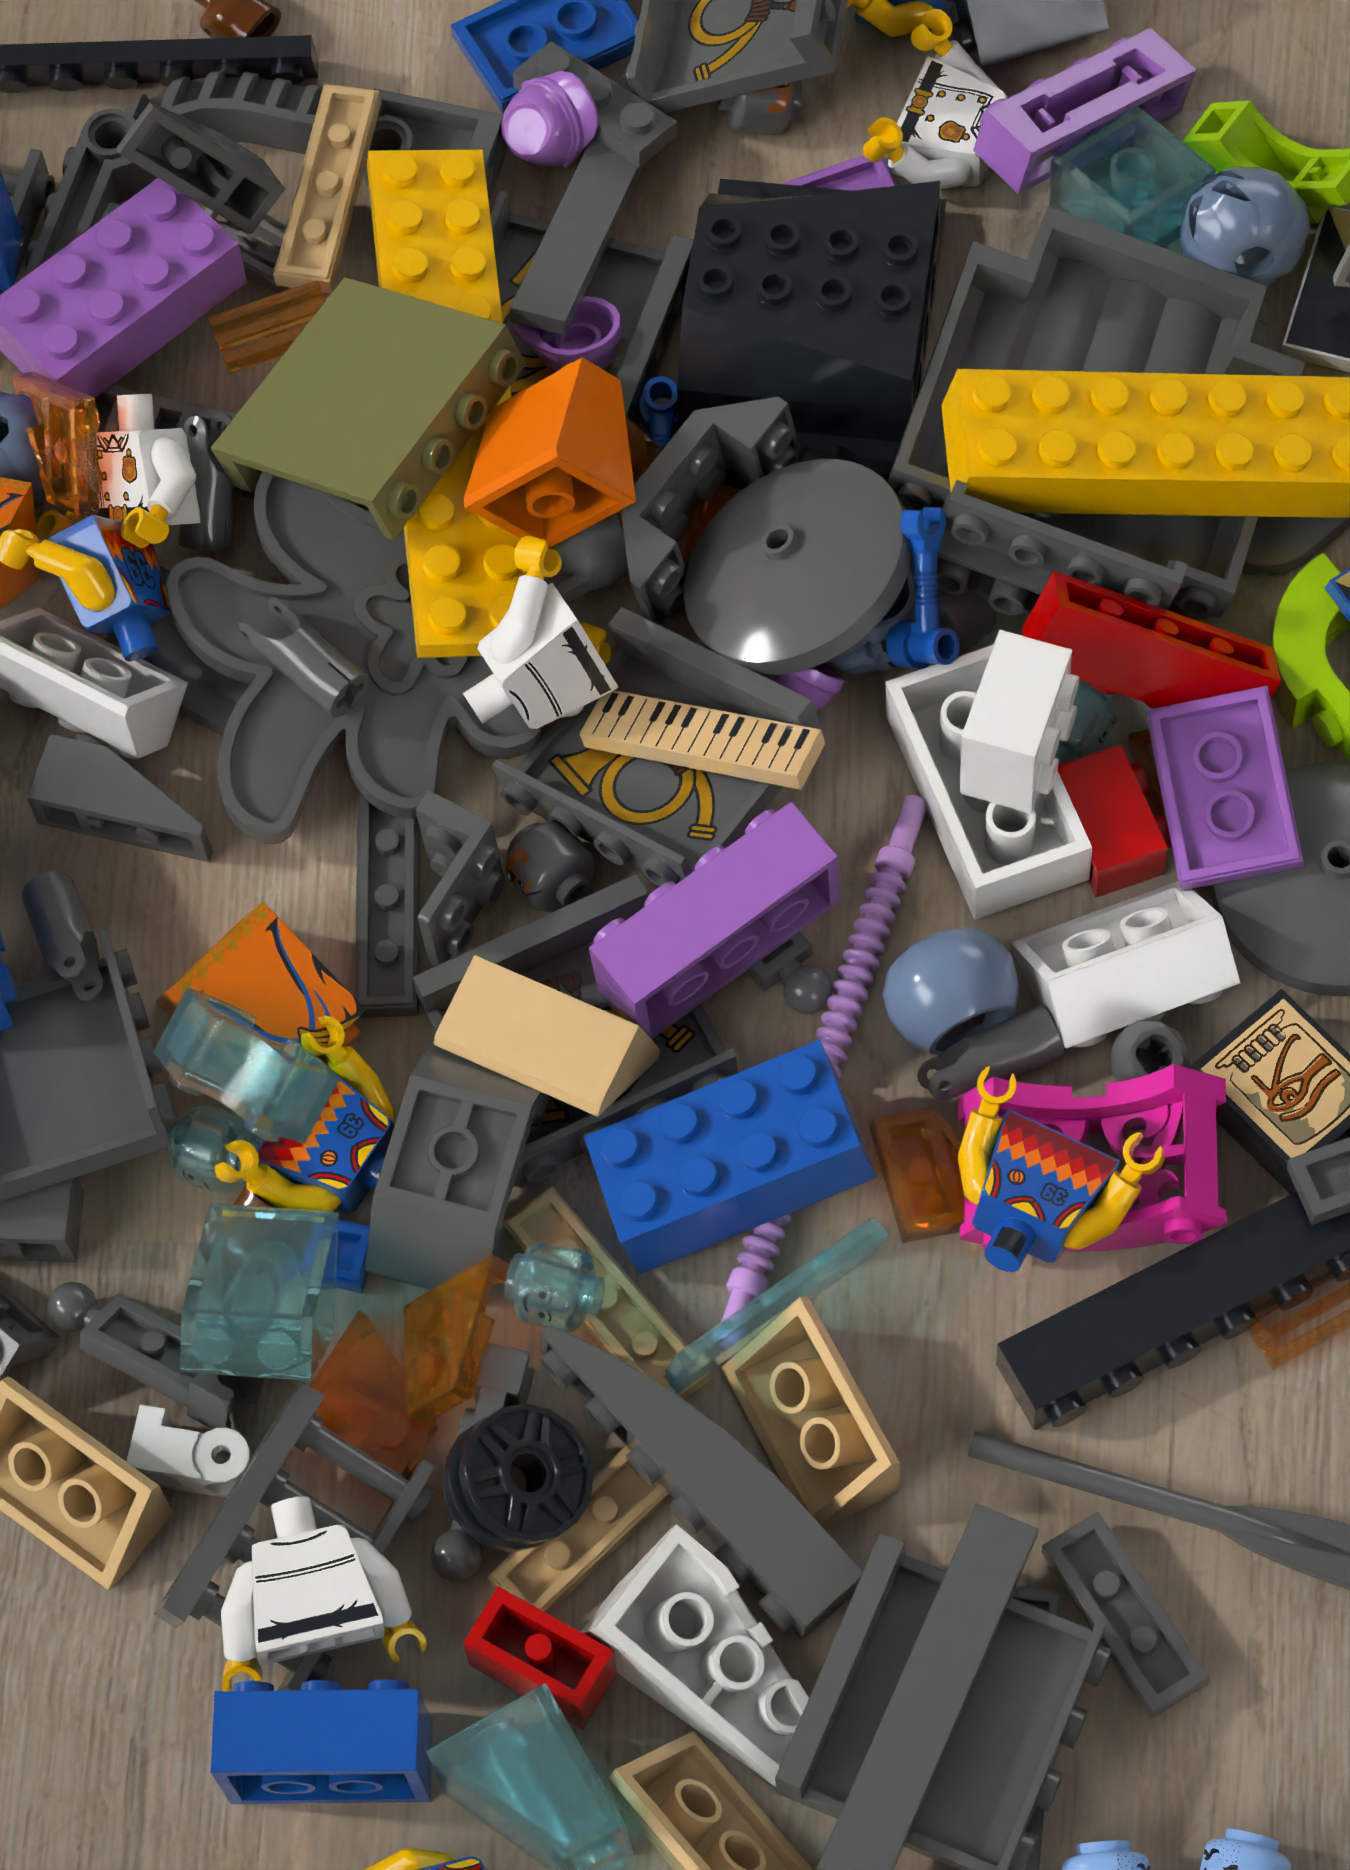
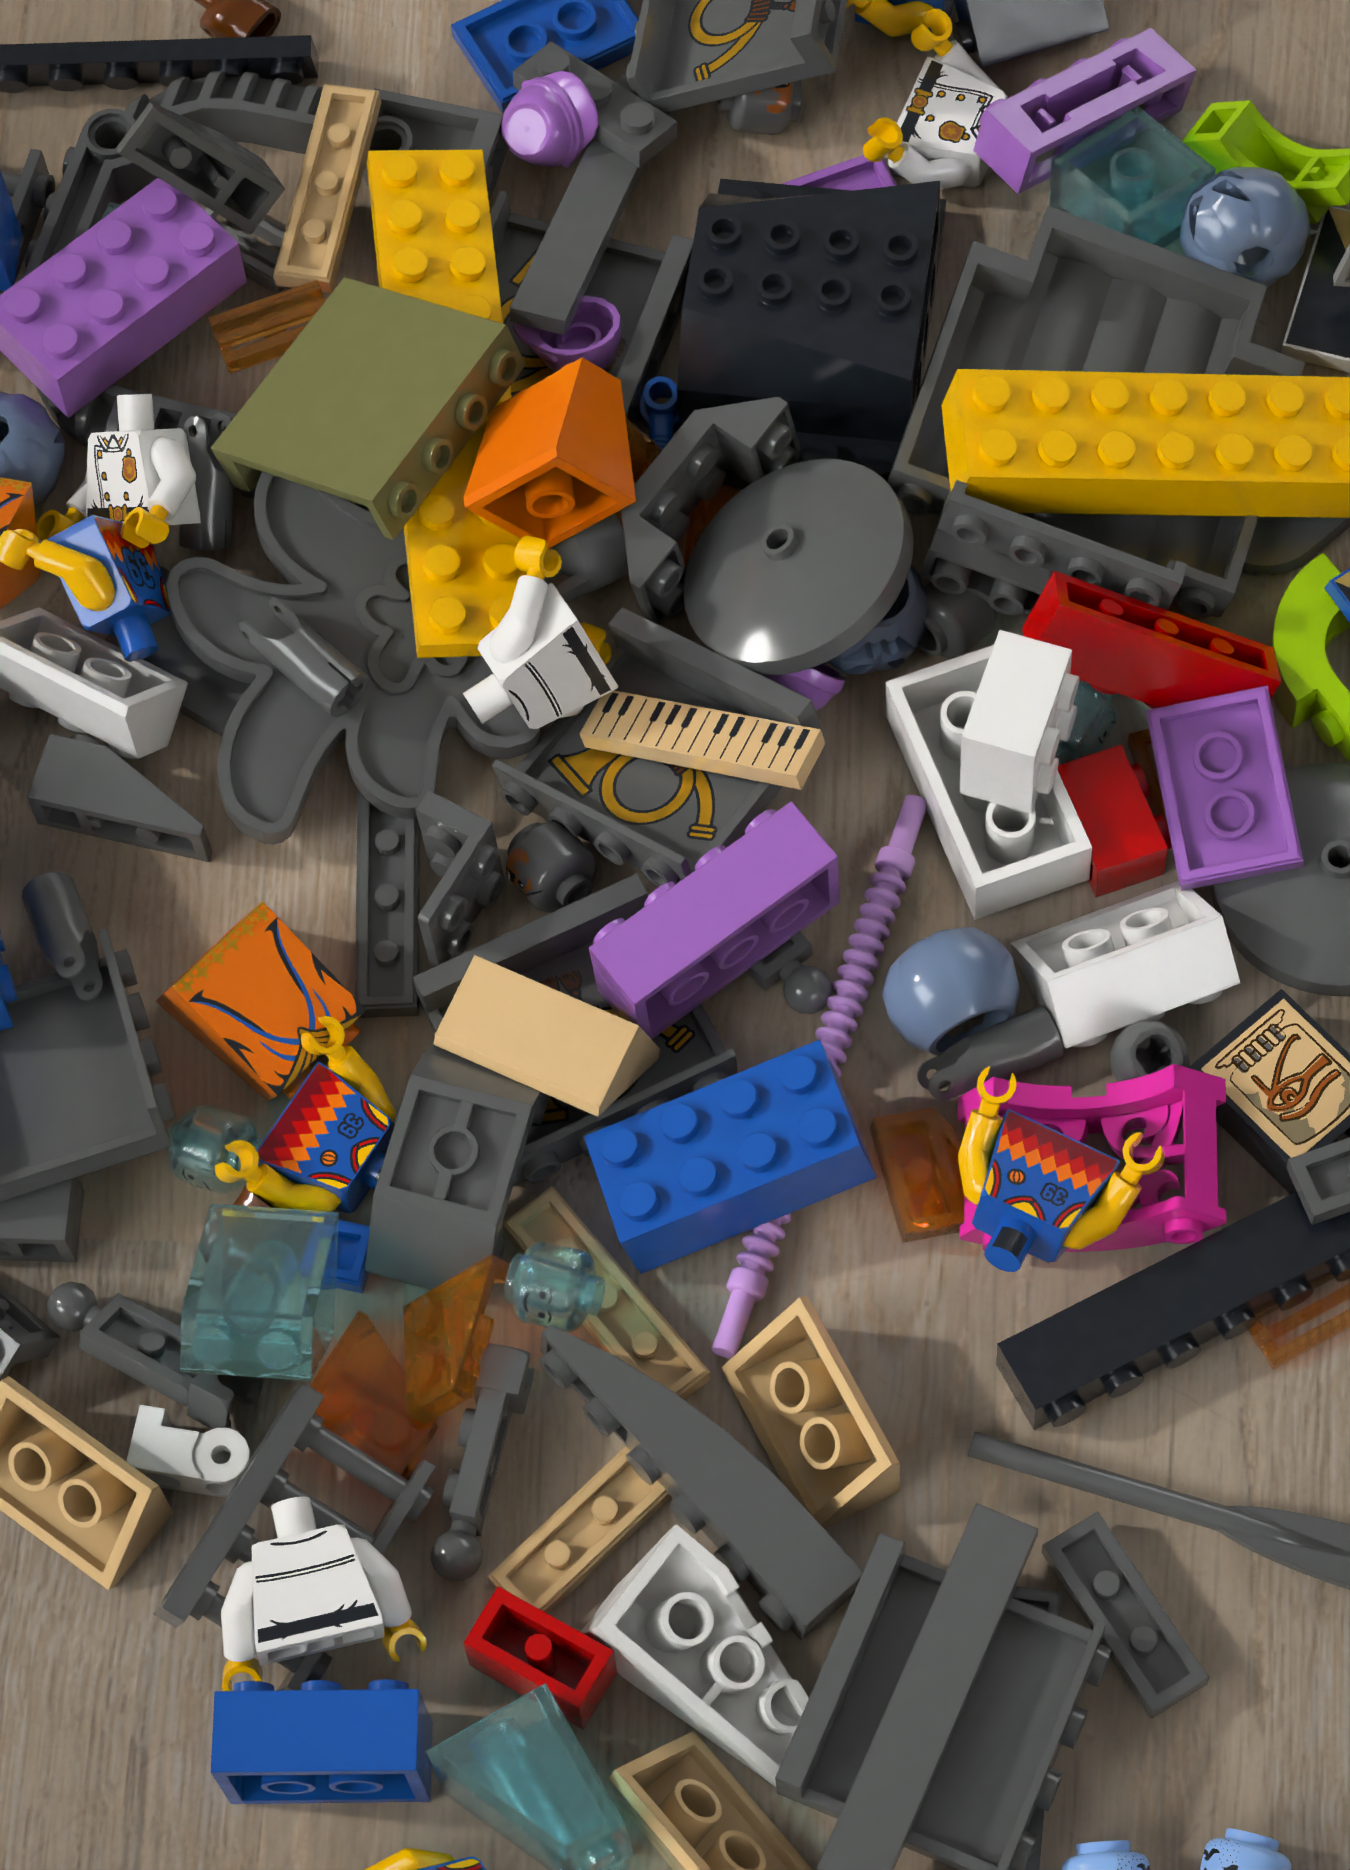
(64, 442): clear orange wing -> none
(218, 1053): clear light blue brick -> none
(554, 1468): black wheel -> none
(750, 1320): clear light blue tile -> none
(923, 640): blue brick -> none

